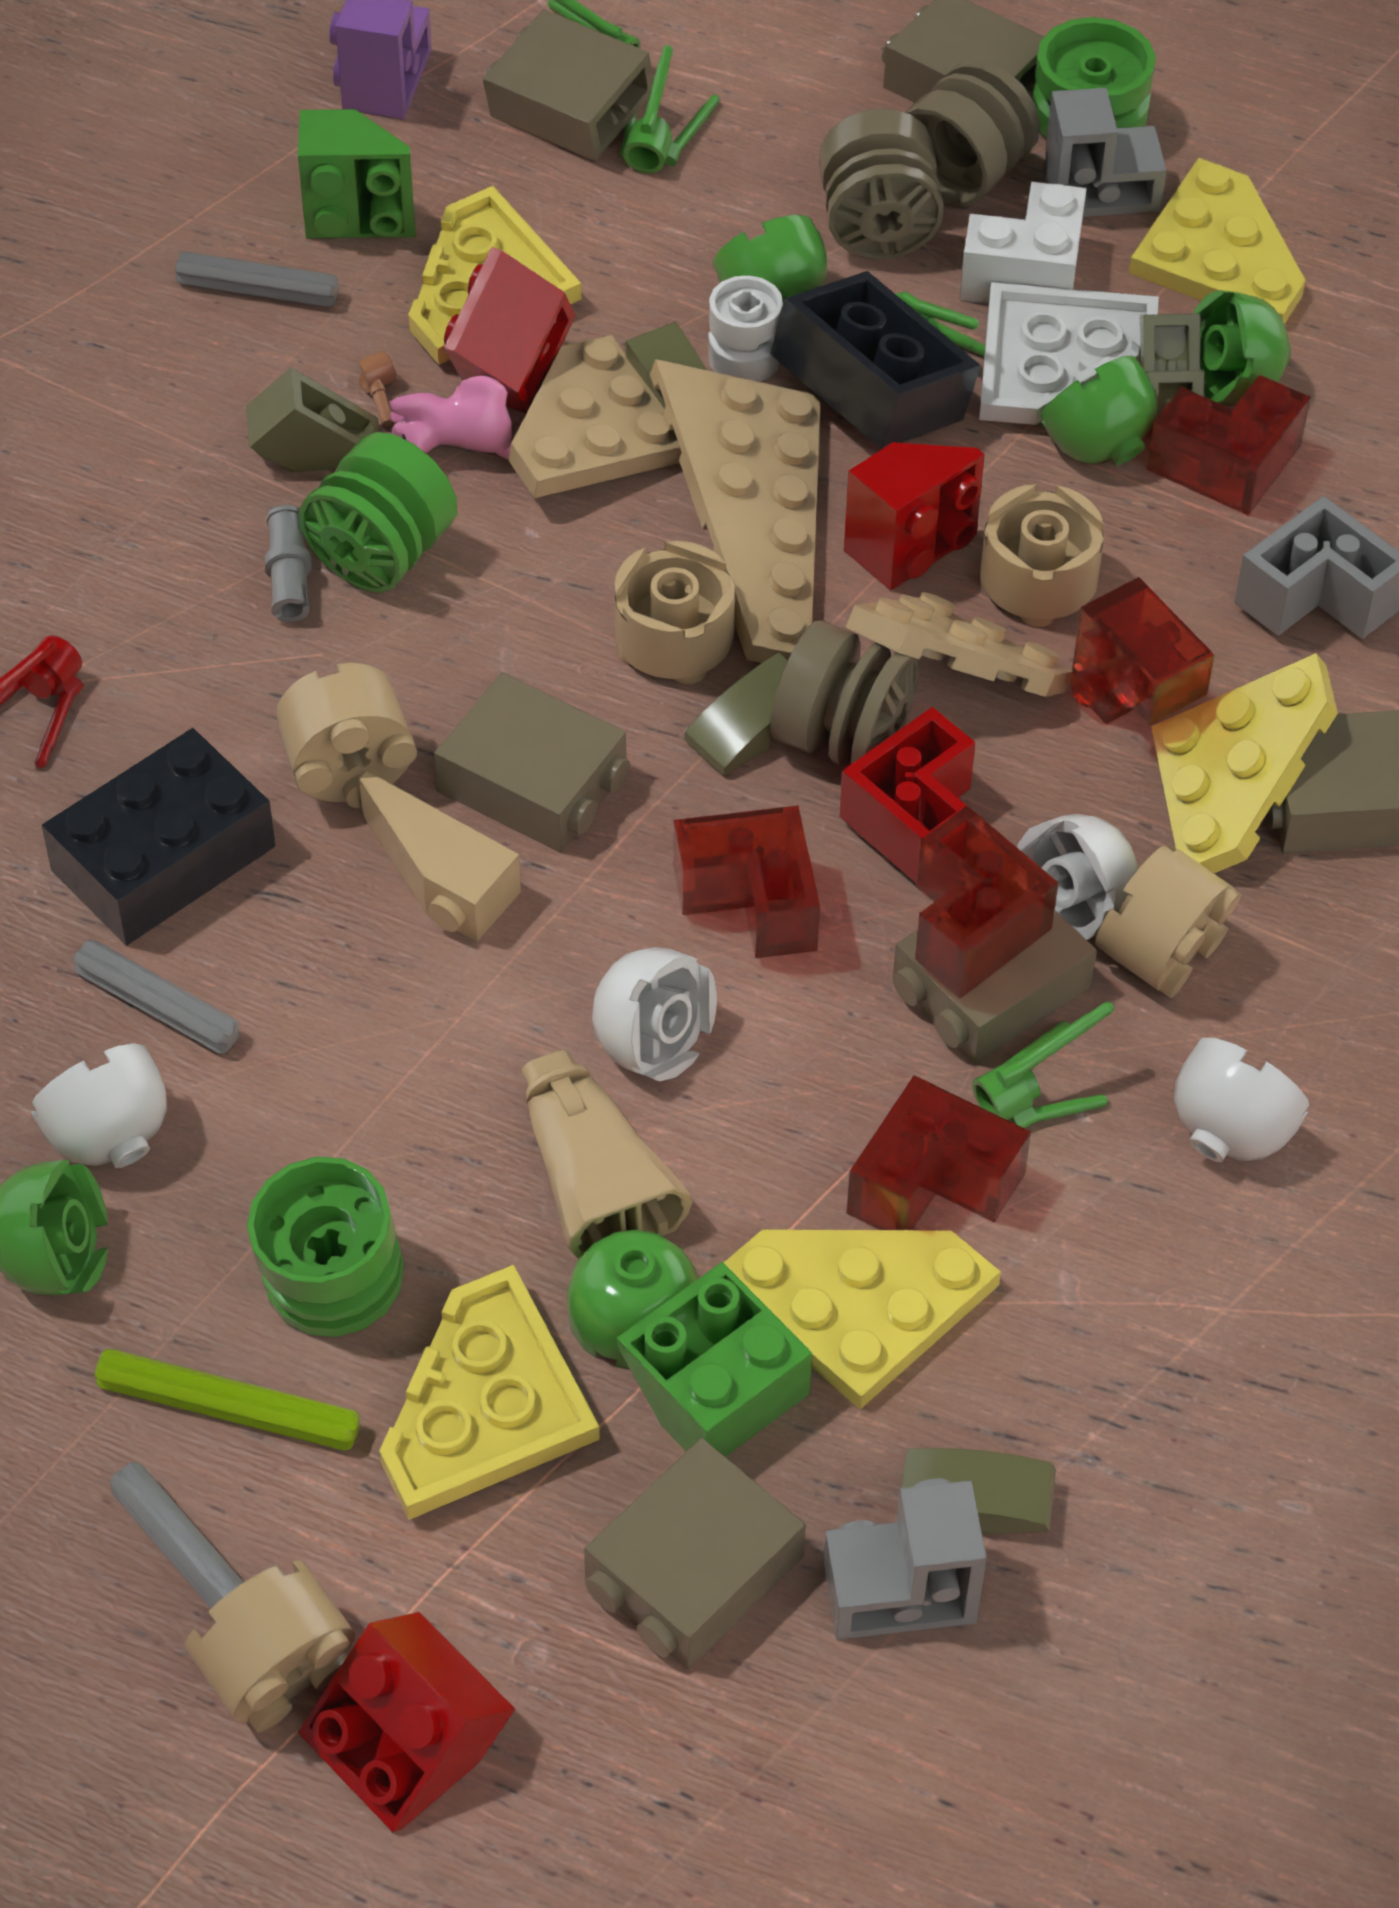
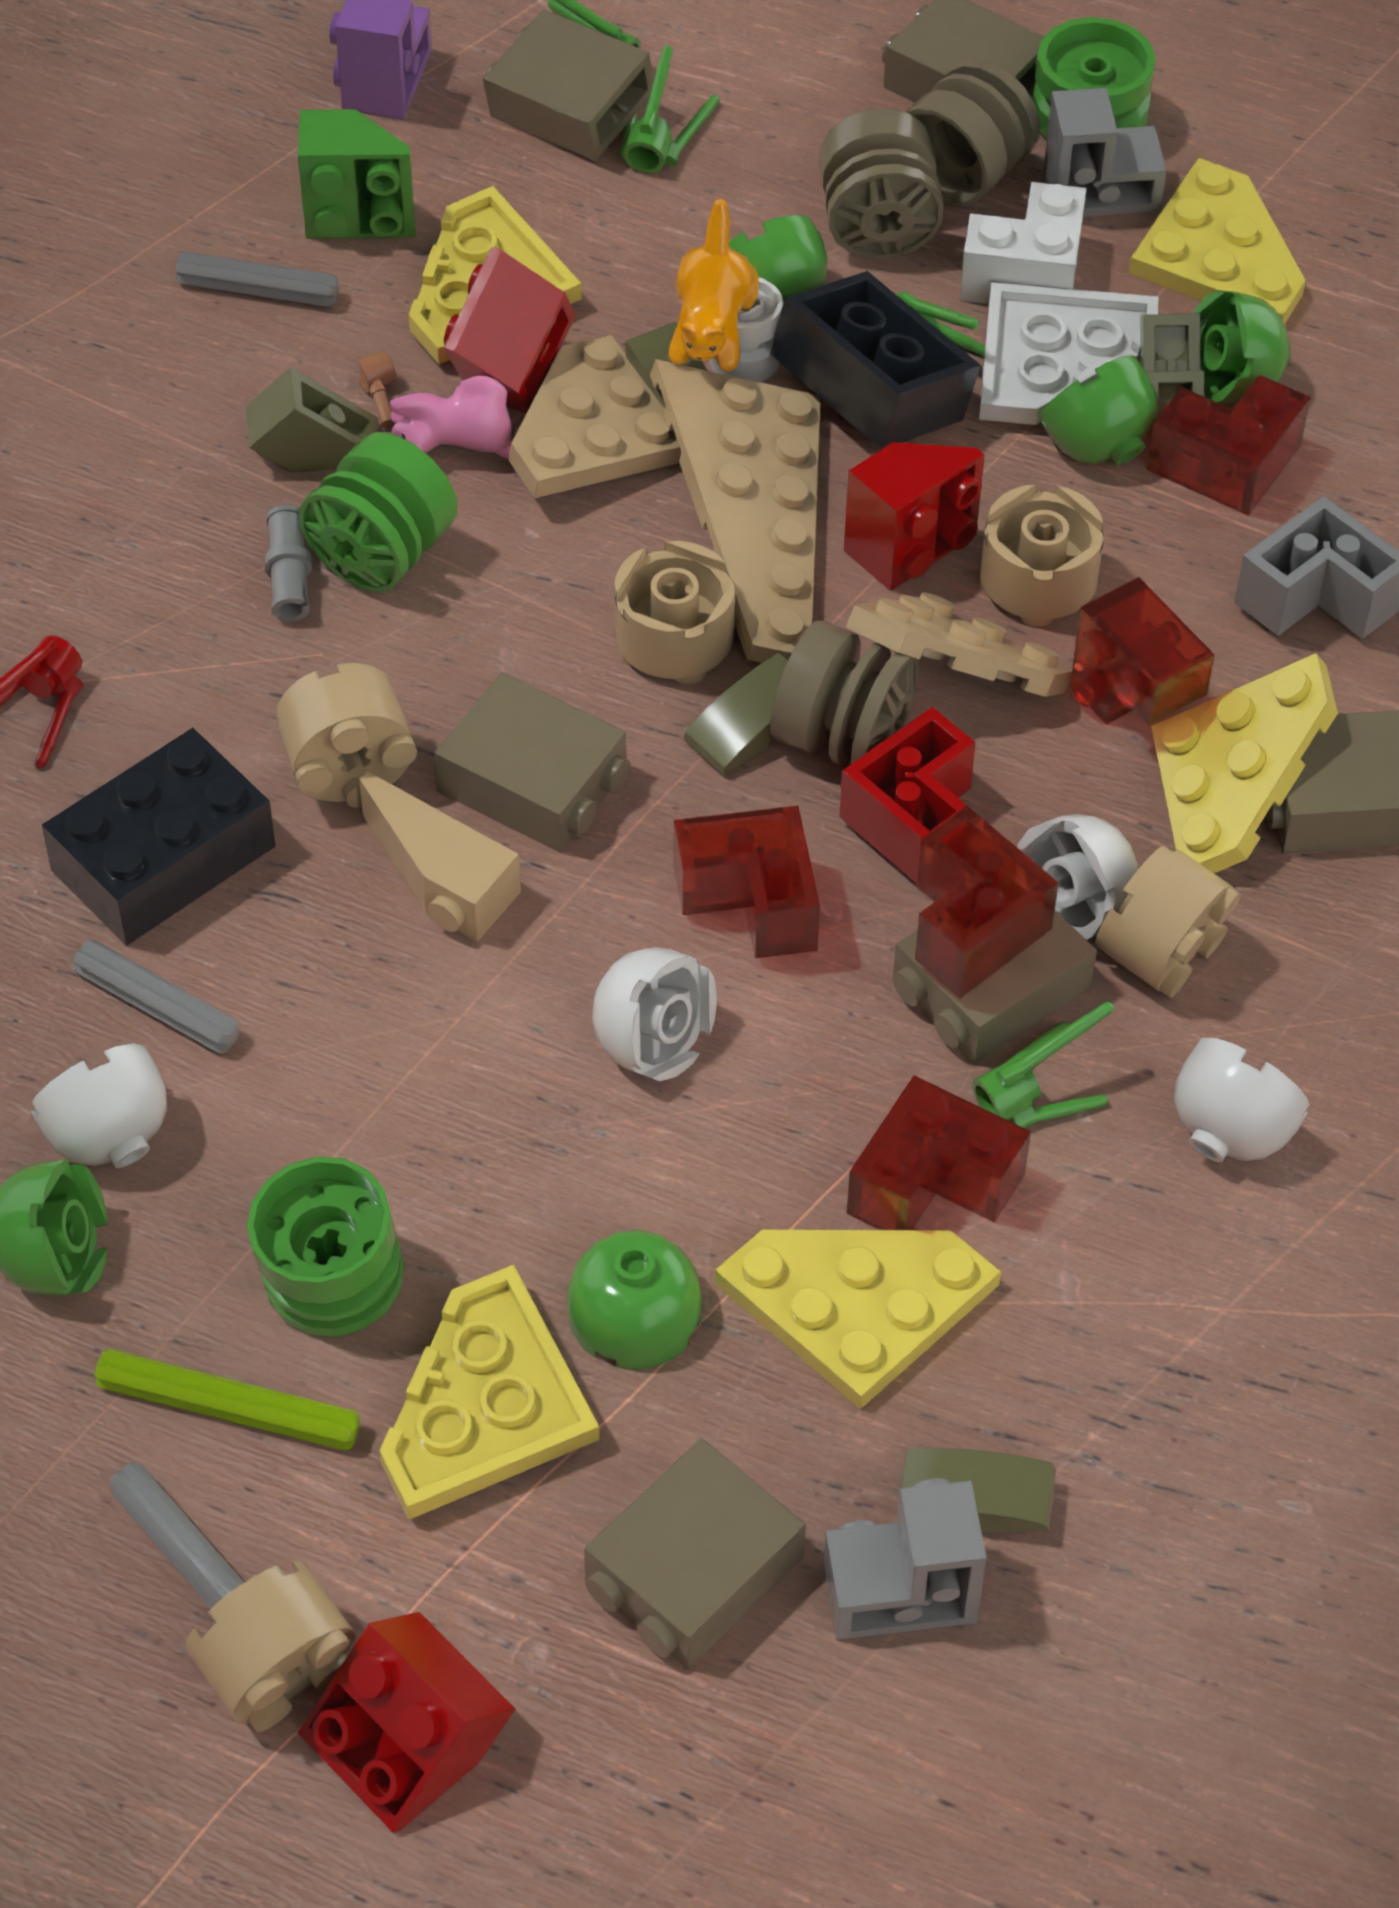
(597, 1158): tan piece -> none
(713, 288): none -> light orange animal
(716, 1363): bright green slope -> none

